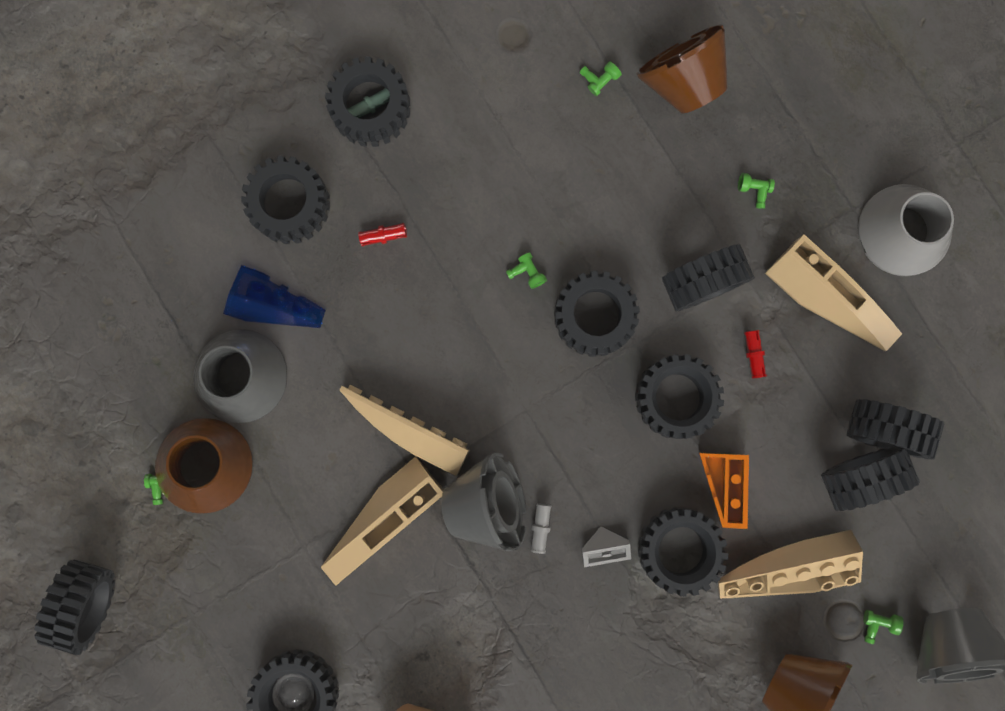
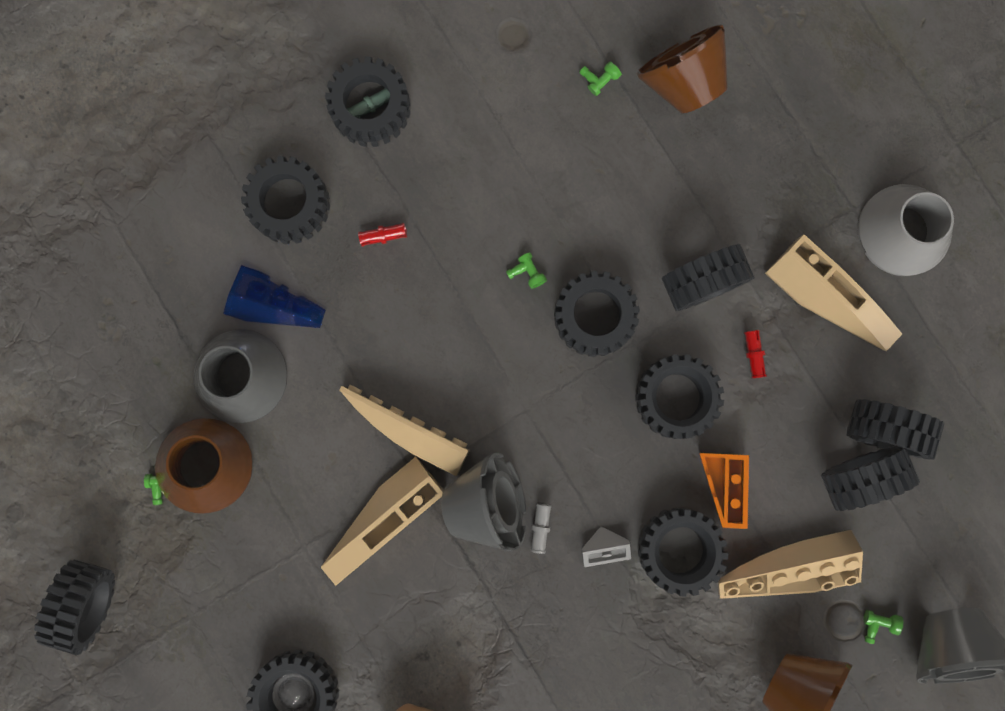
(764, 187): bright green piece -> none

